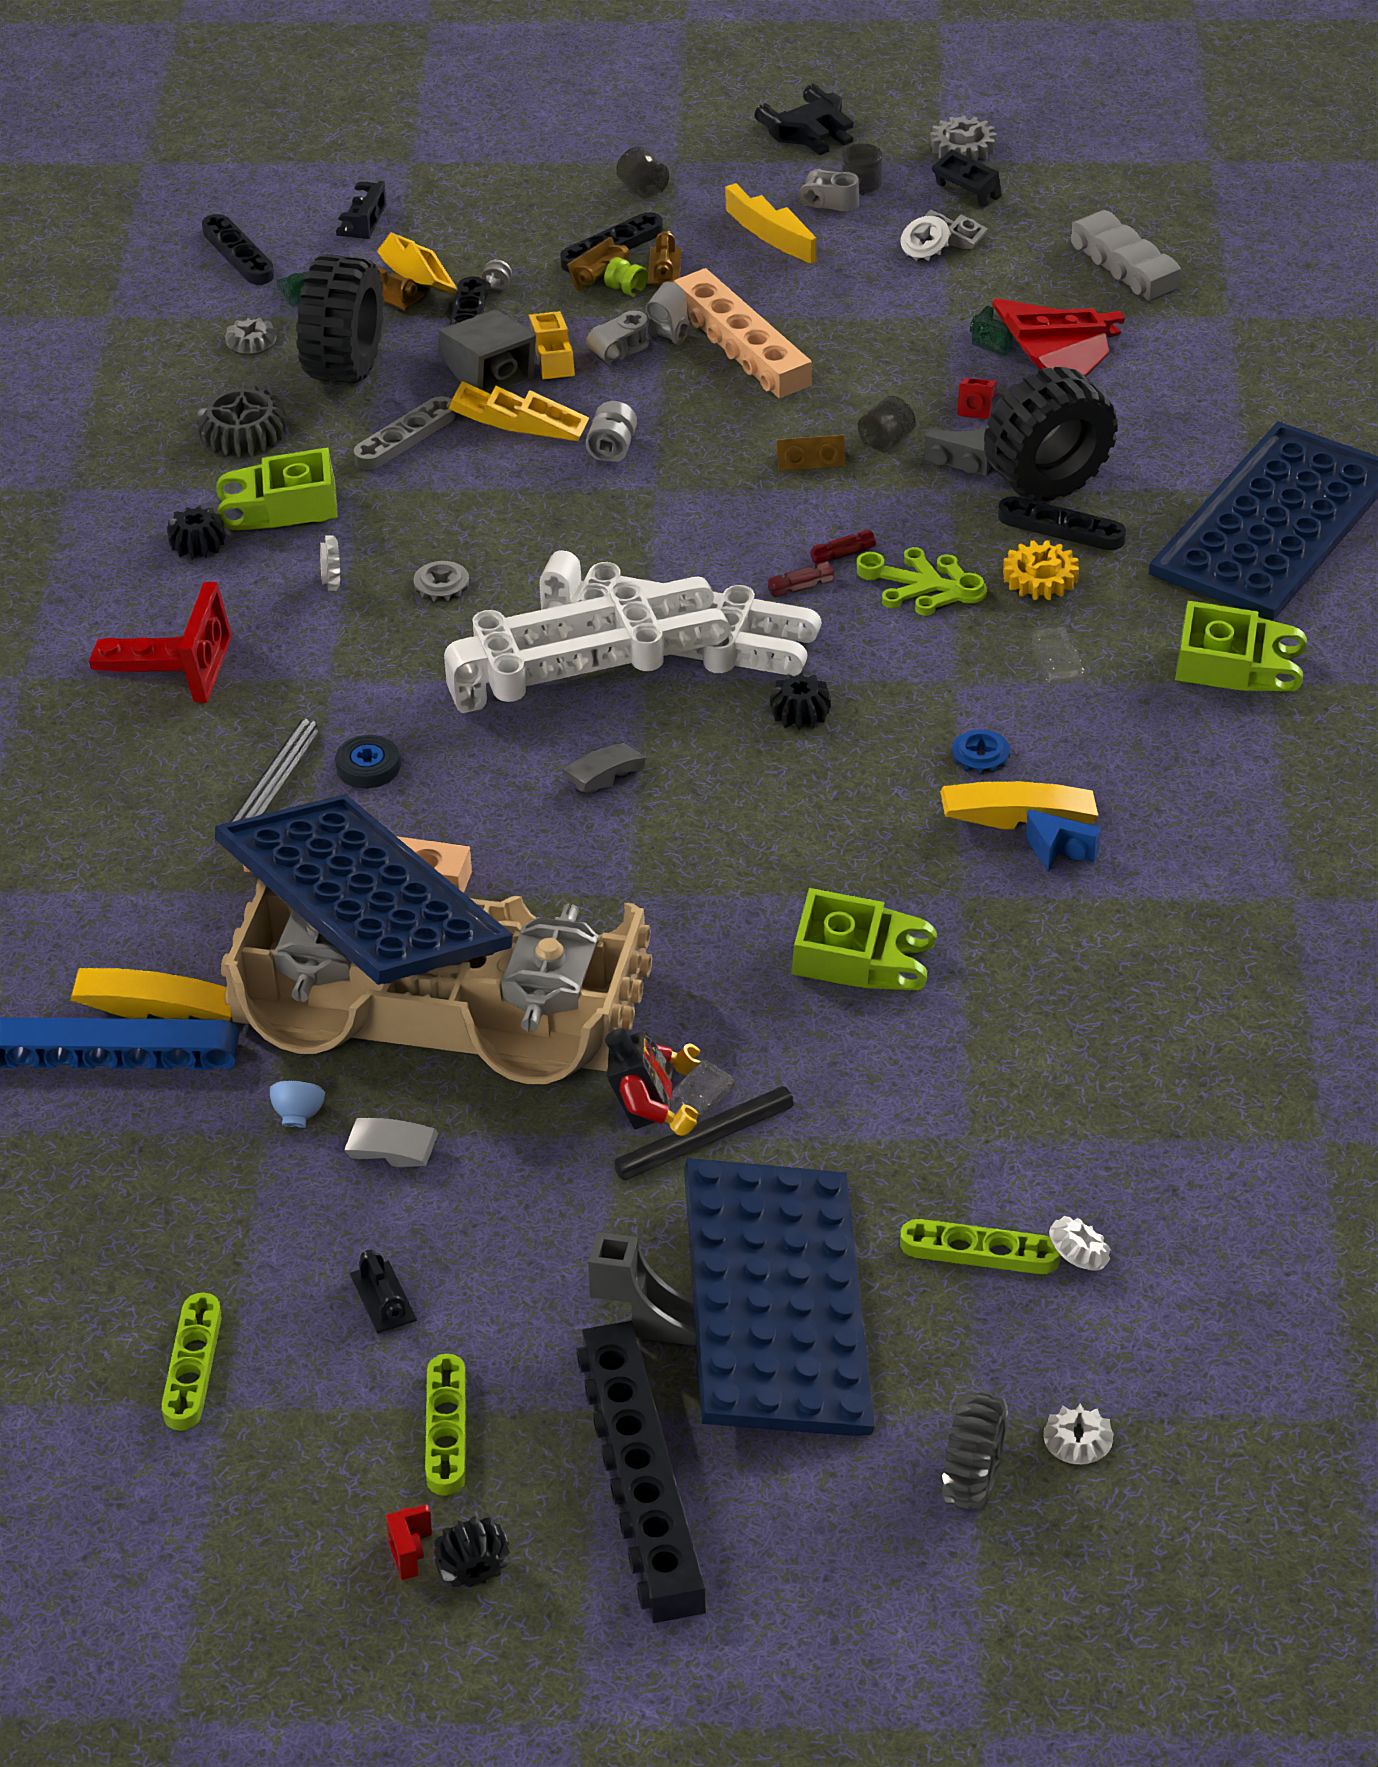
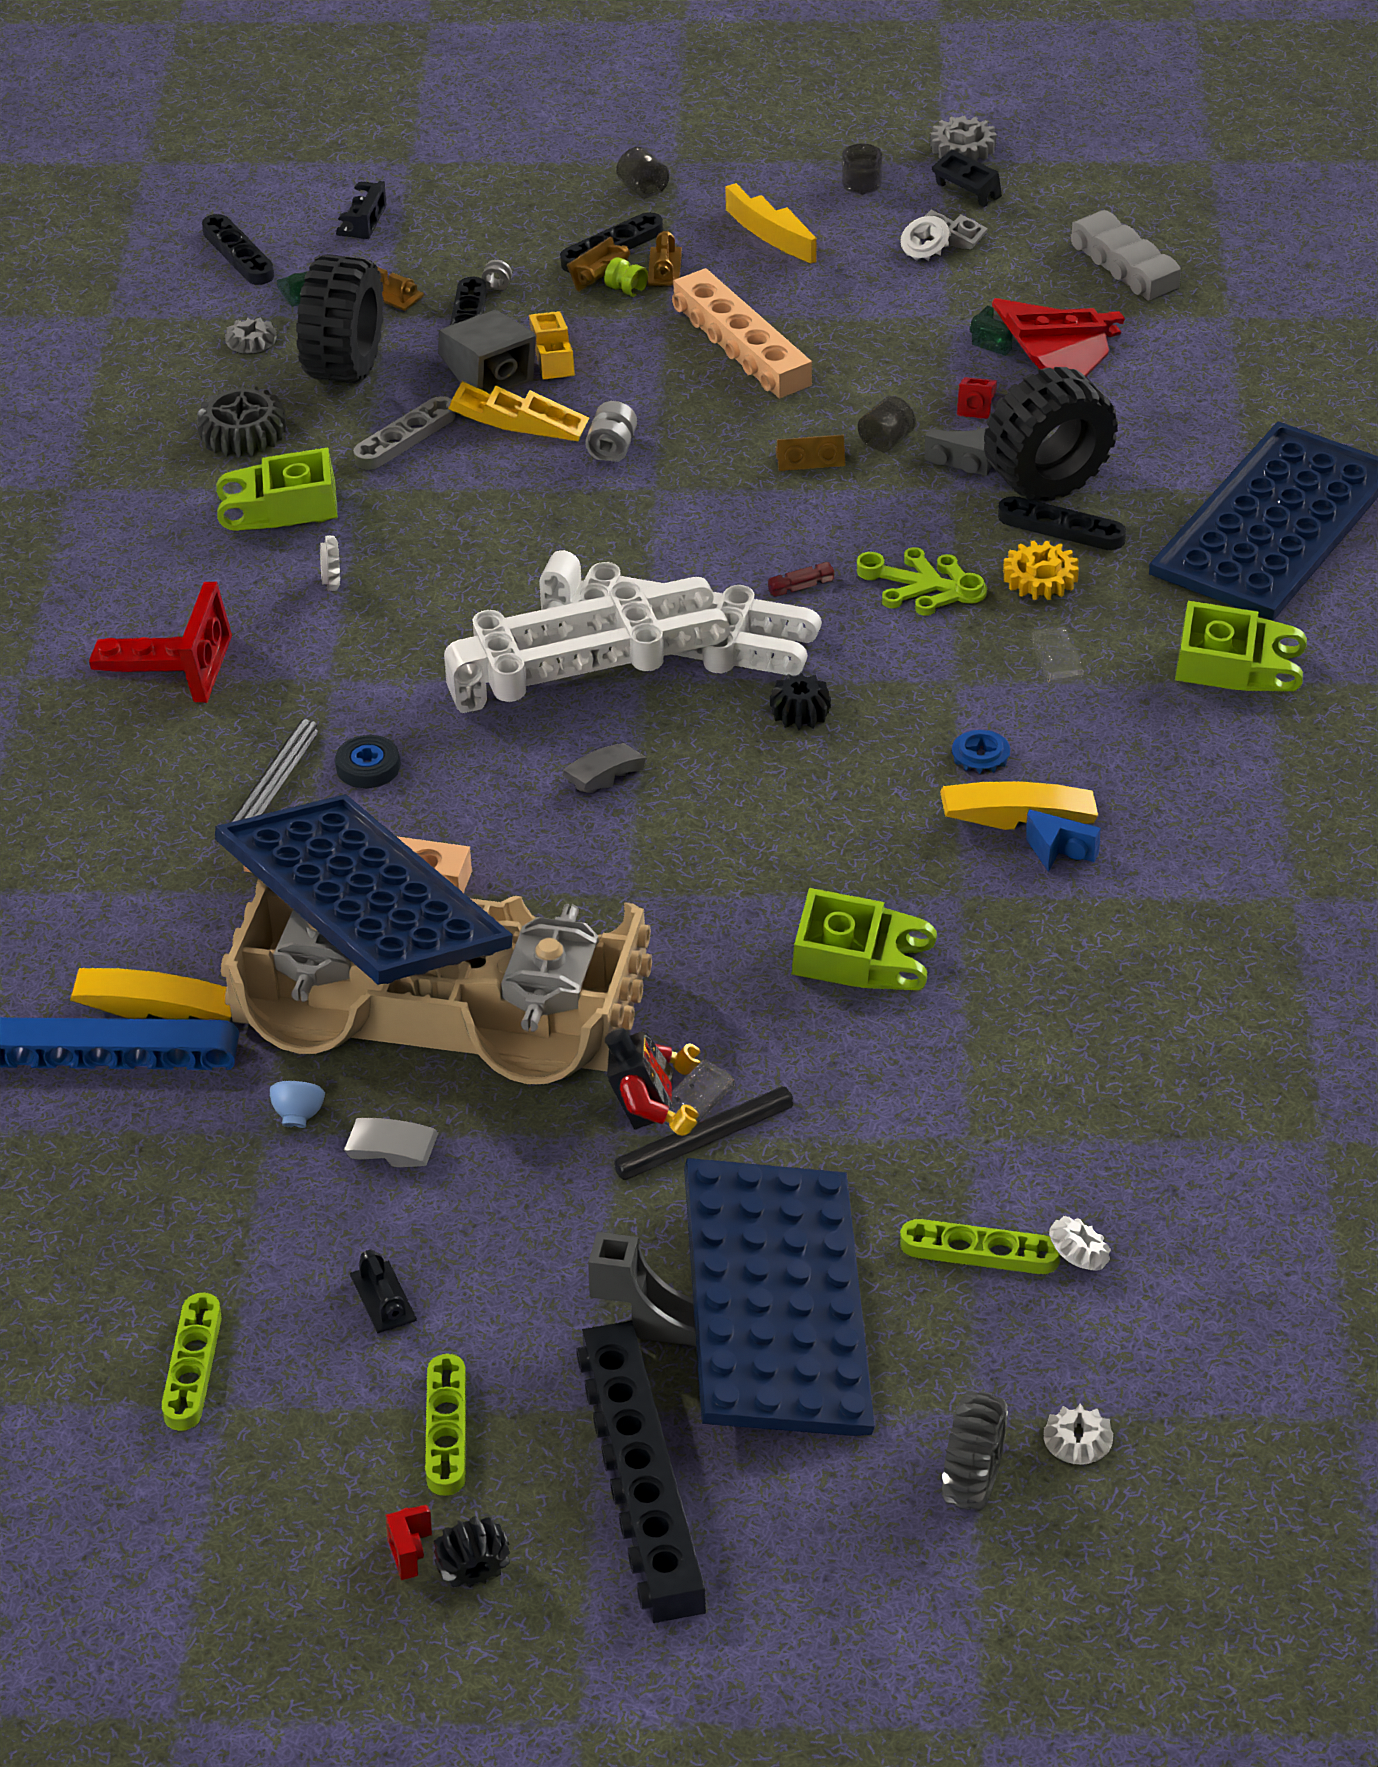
(196, 532): black gear -> none
(416, 263): yellow slope -> none
(441, 570): light grey gear -> none
(618, 338): light grey piece -> none
(668, 313): light grey piece -> none
(809, 122): black connector -> none
(834, 190): light grey piece -> none
(843, 546): dark red axle -> none

